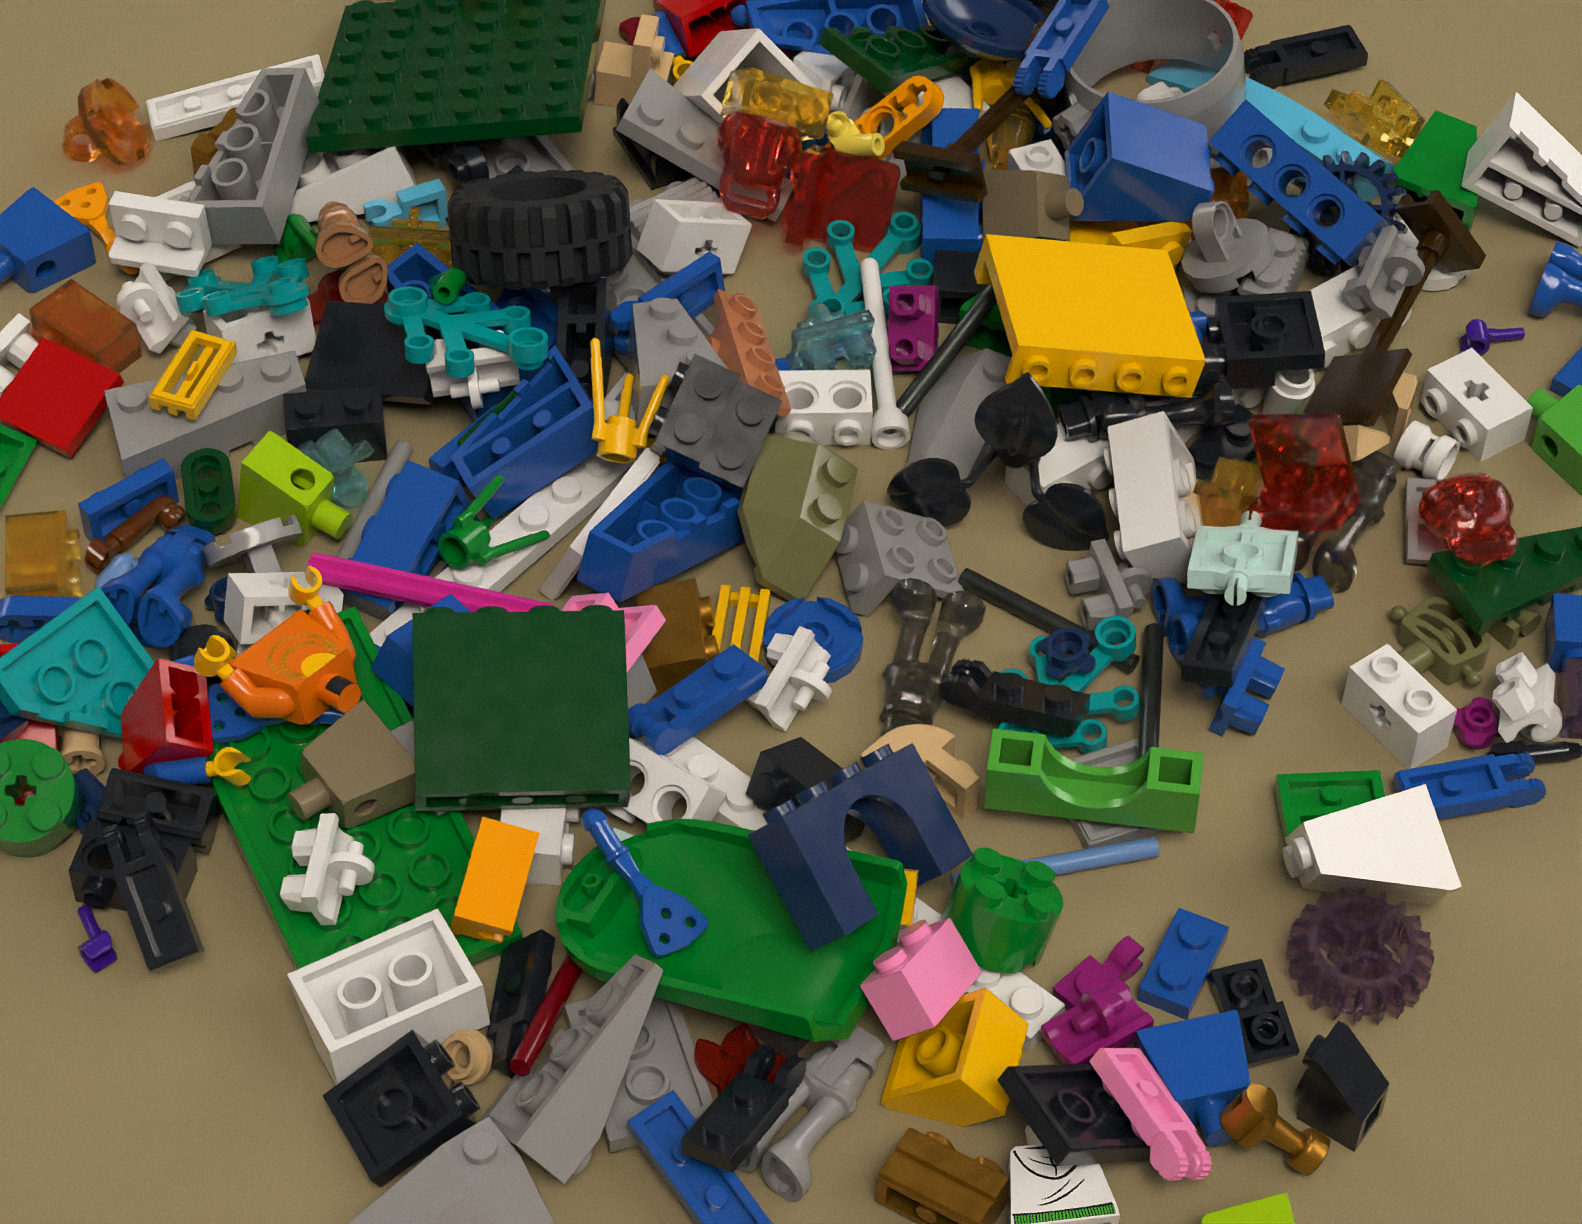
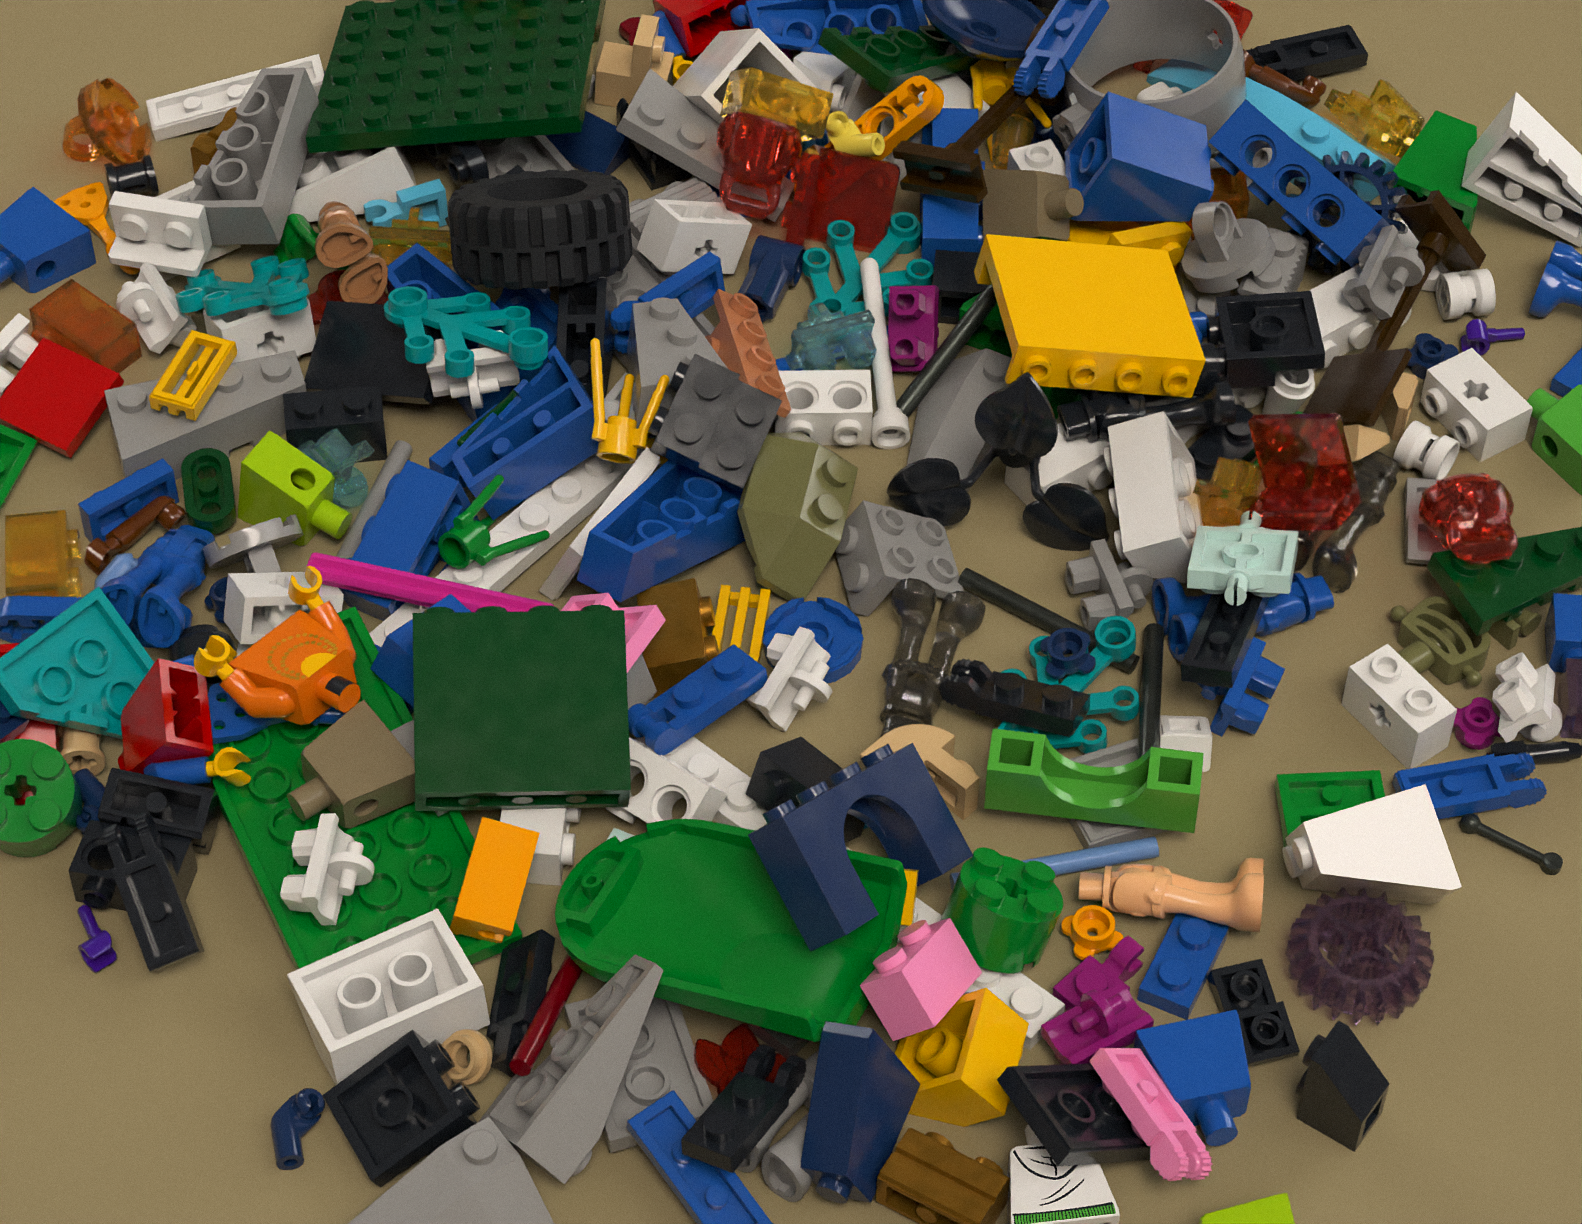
(132, 177): none -> black bush
(292, 1123): none -> dark blue arm
(447, 285): green arm -> none
(595, 148): none -> dark blue slope
(651, 897): blue piece -> none
(772, 269): none -> dark blue piece
(854, 1112): none -> dark blue slope
(1091, 919): none -> light orange plate
(1157, 891): none -> light nougat piece
(1187, 734): none -> white slope
(1255, 1118): pearl gold leg -> none
(1305, 95): none -> reddish brown arm
(1429, 352): none -> dark blue plate
(1465, 294): none -> white wheel
(1549, 863): none -> pearl dark grey hinge

